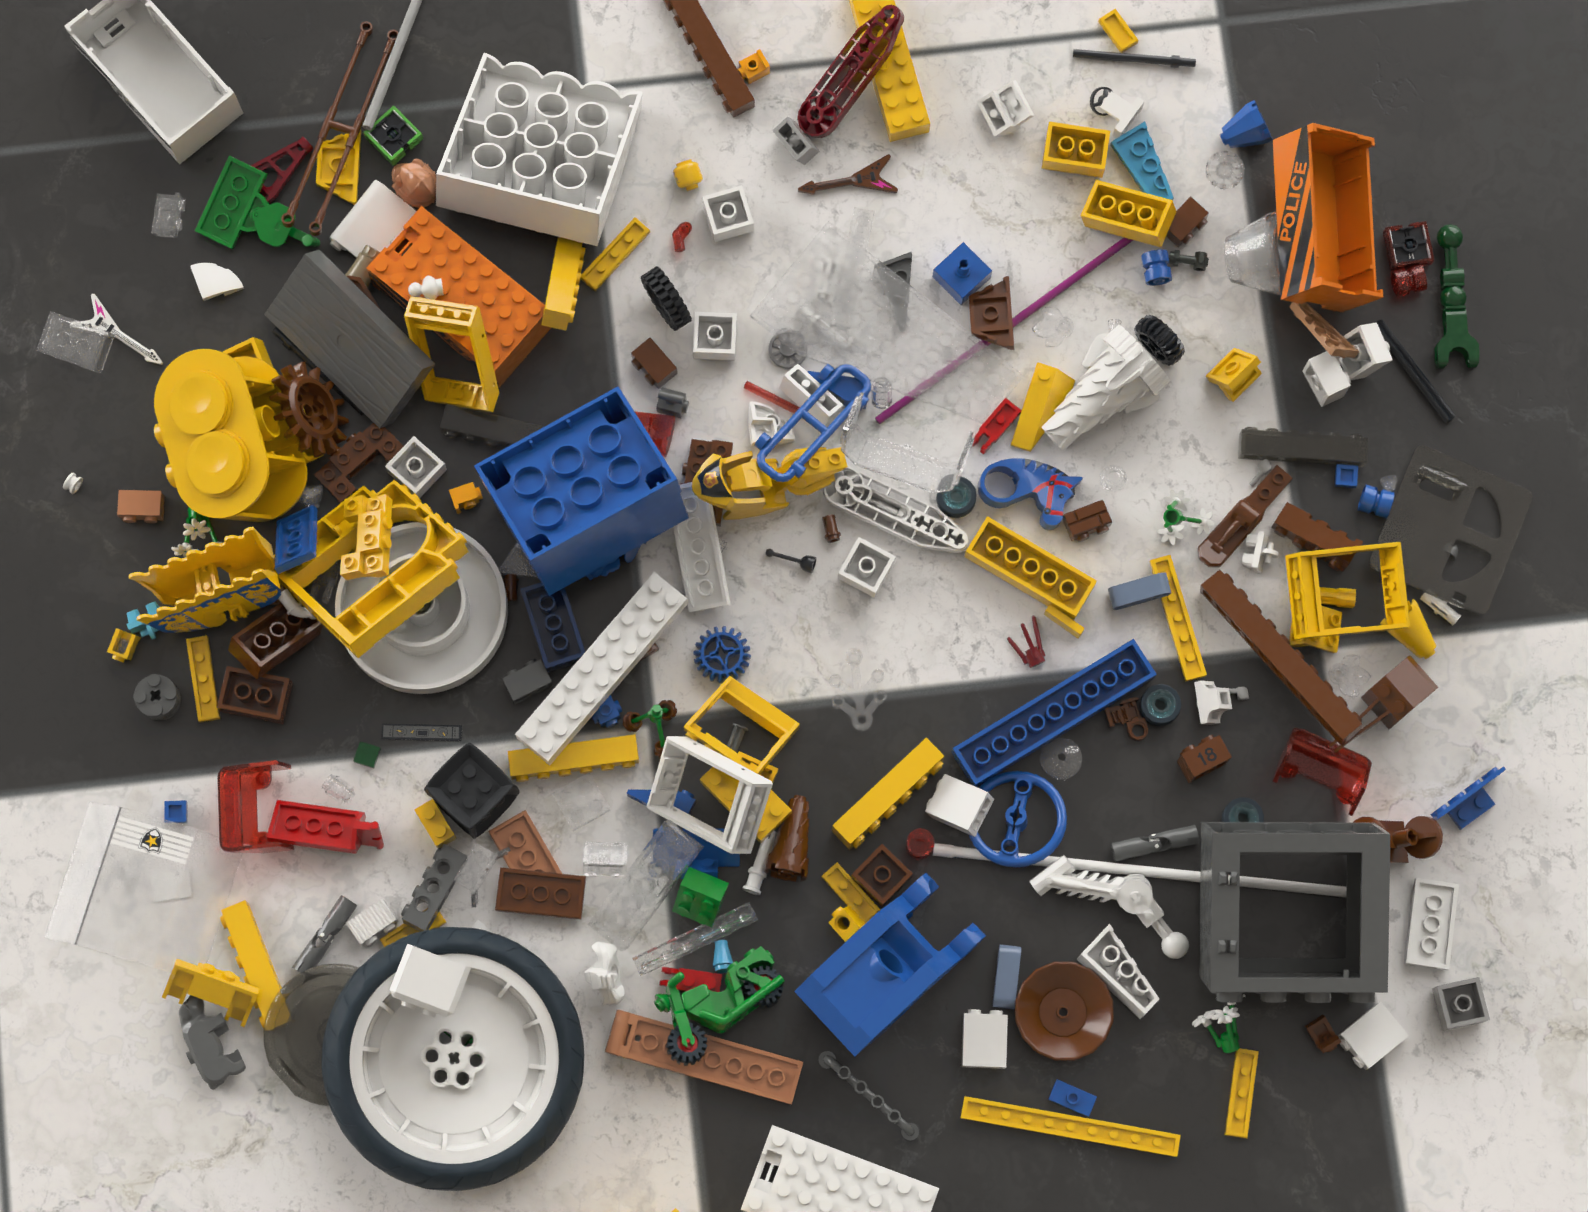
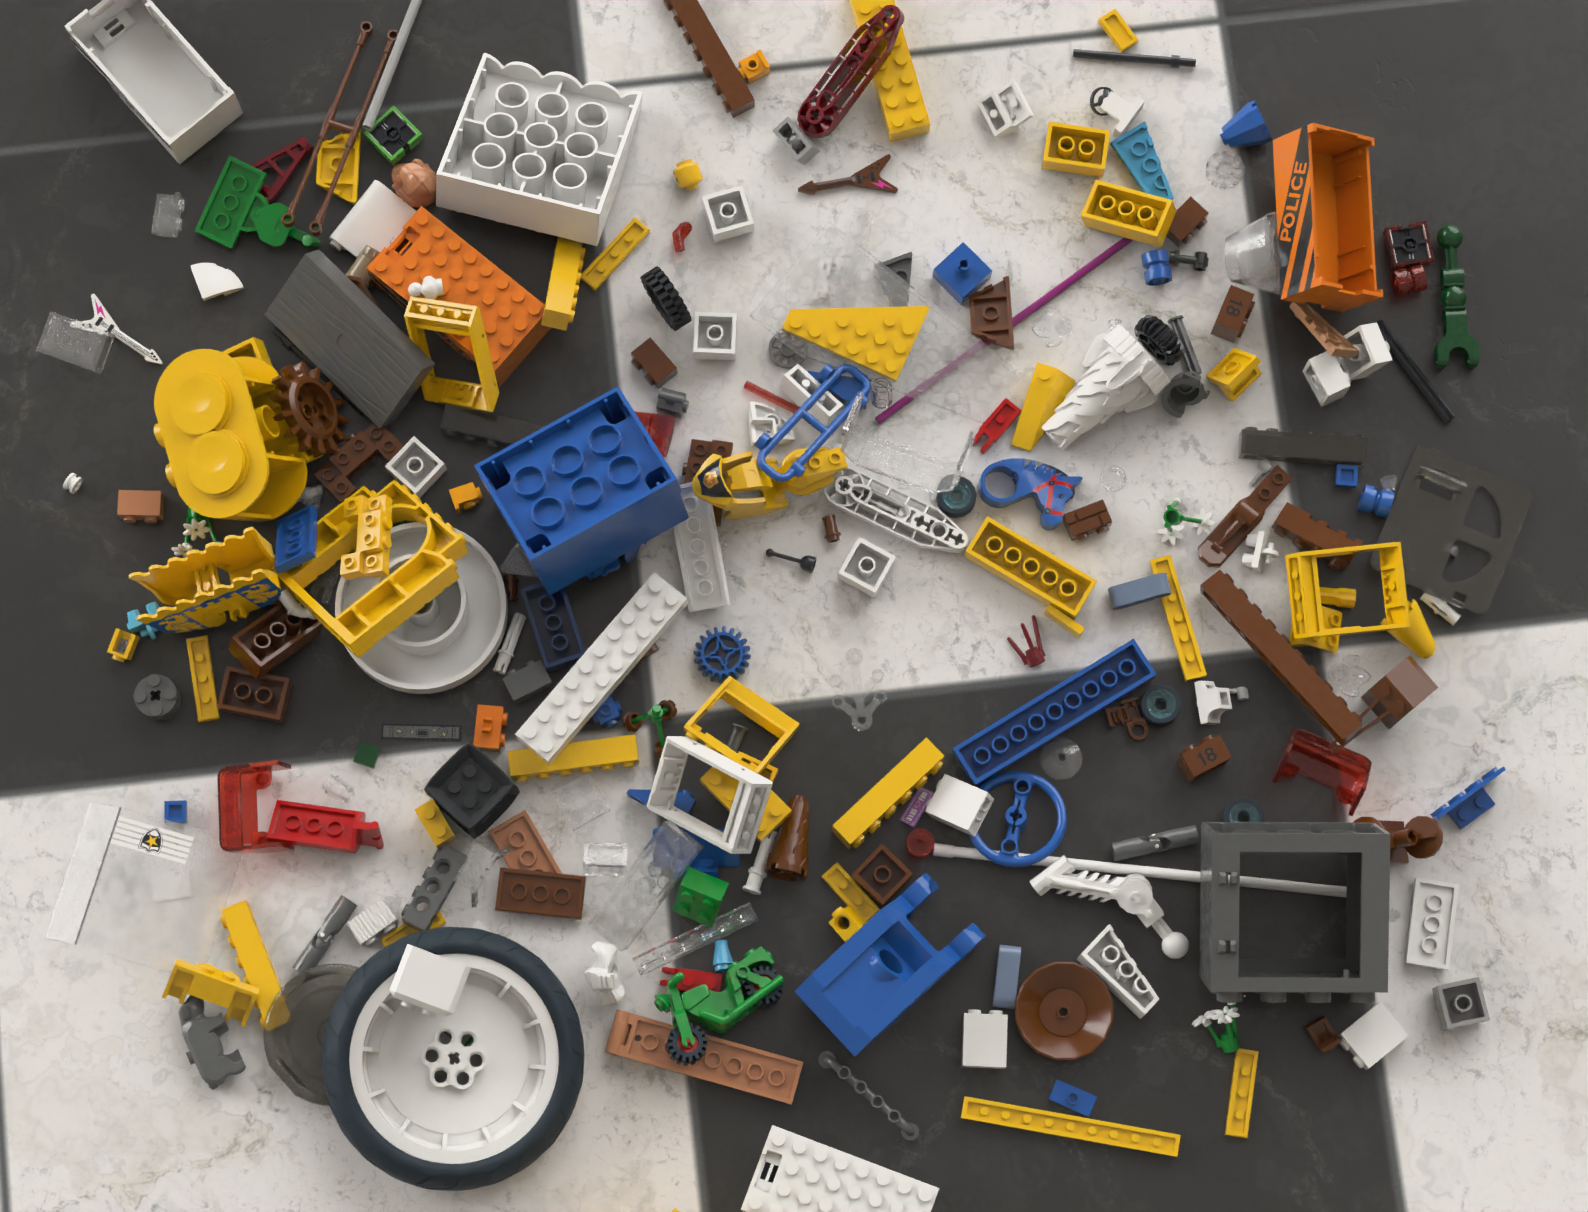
(489, 728): none -> orange brick
(509, 644): none -> white axle
(866, 336): none -> yellow wing
(916, 806): none -> medium lavender sticker
(1183, 391): none -> dark grey helmet
(1189, 354): none -> dark grey axle
(1232, 315): none -> reddish brown brick

